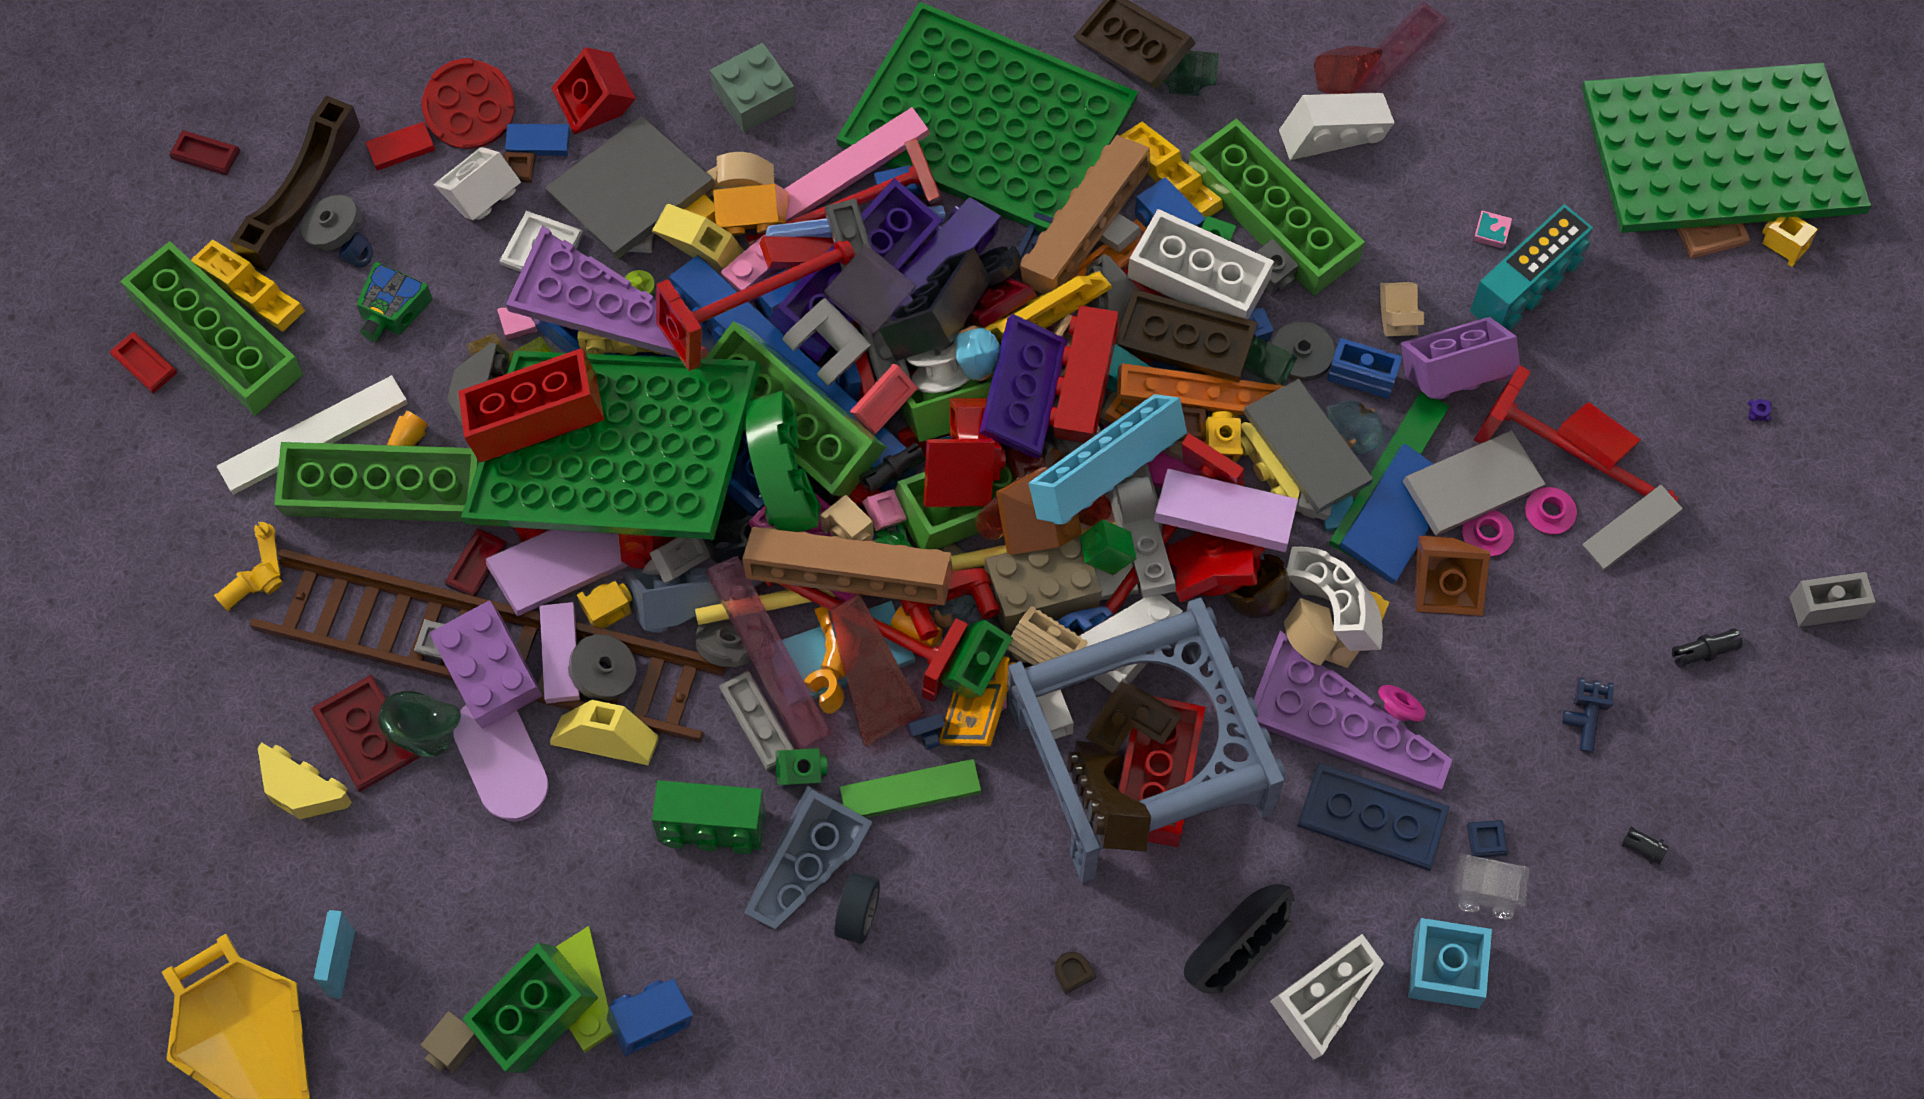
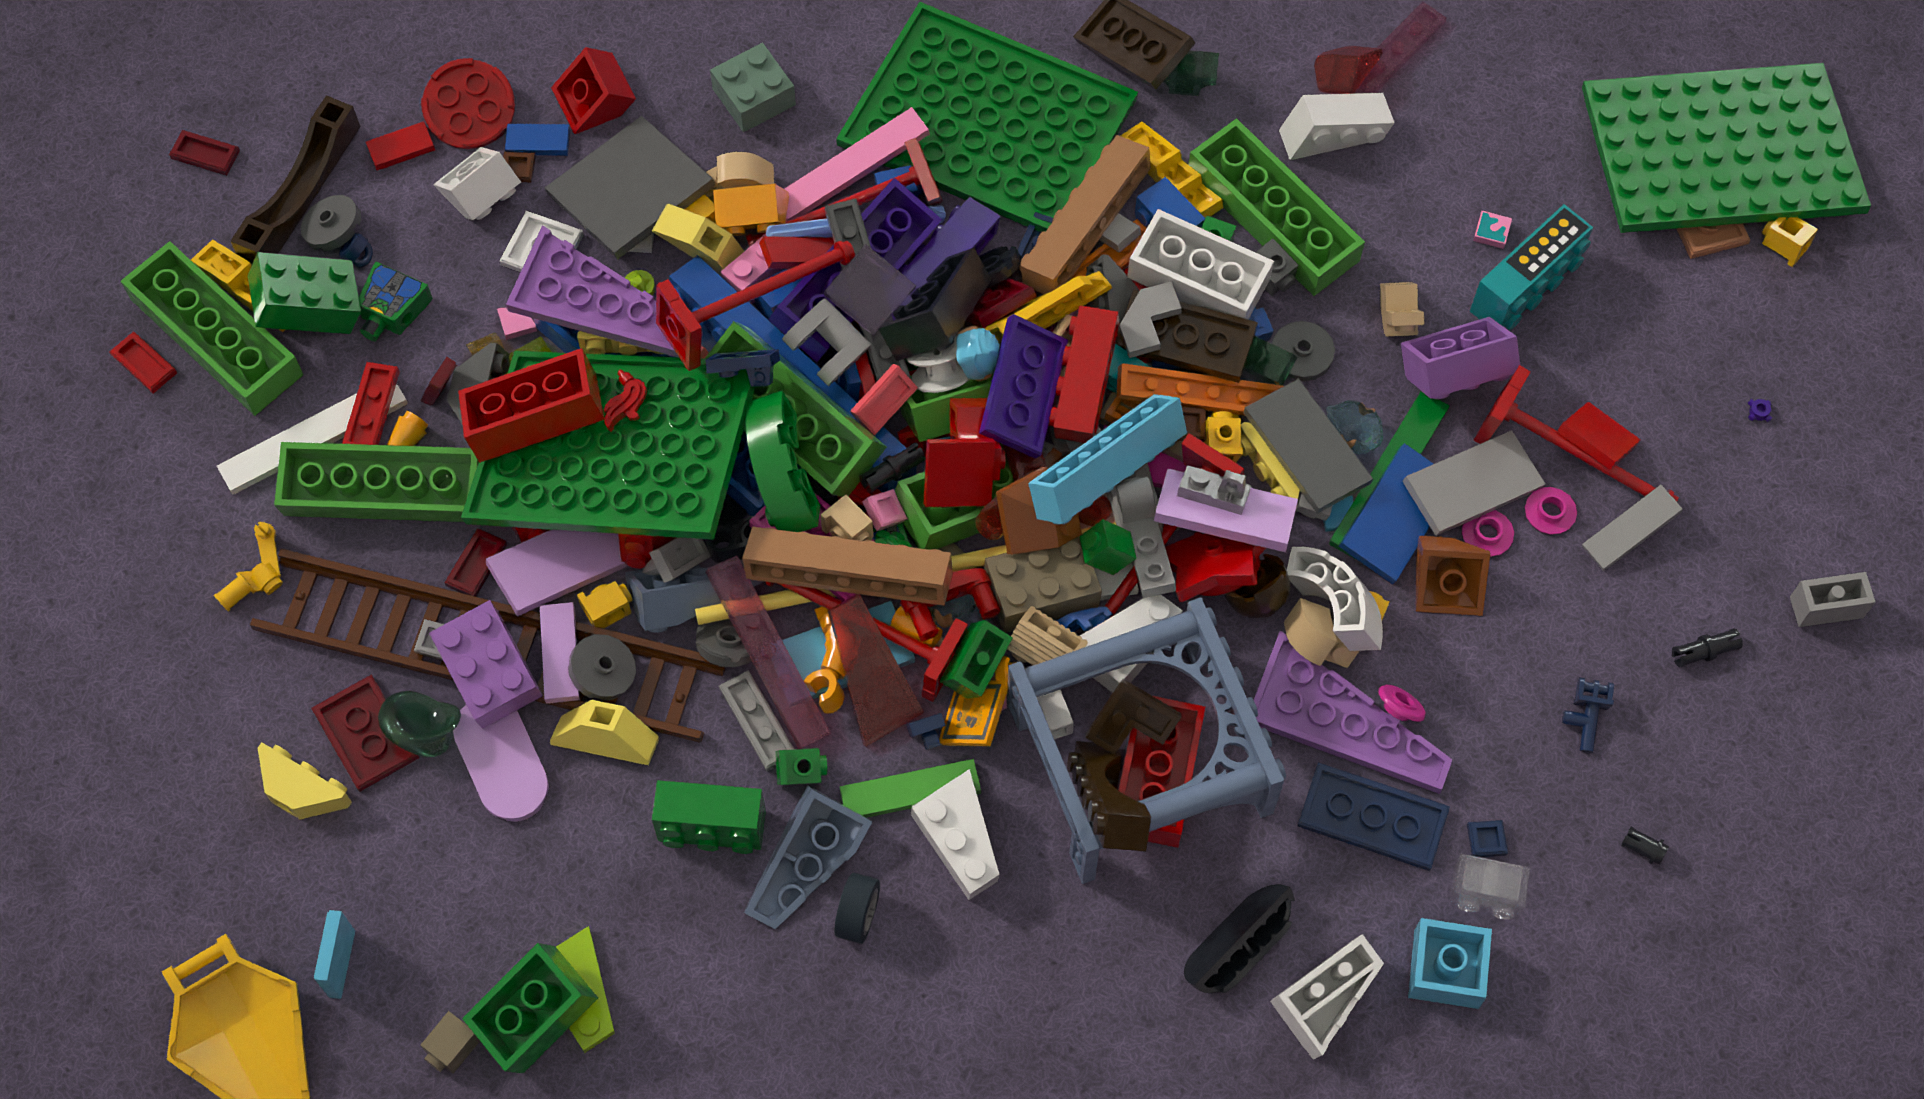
(303, 293): none -> green brick
(371, 404): none -> red tile
(438, 381): none -> dark red tile
(625, 403): none -> red piece
(648, 1016): blue brick -> none
(757, 363): none -> dark blue hinge
(958, 834): none -> white wedge
(1073, 971): dark brown tile -> none
(1149, 305): none -> light grey tile
(1214, 490): none -> flat silver hinge
(1364, 368): blue brick -> none

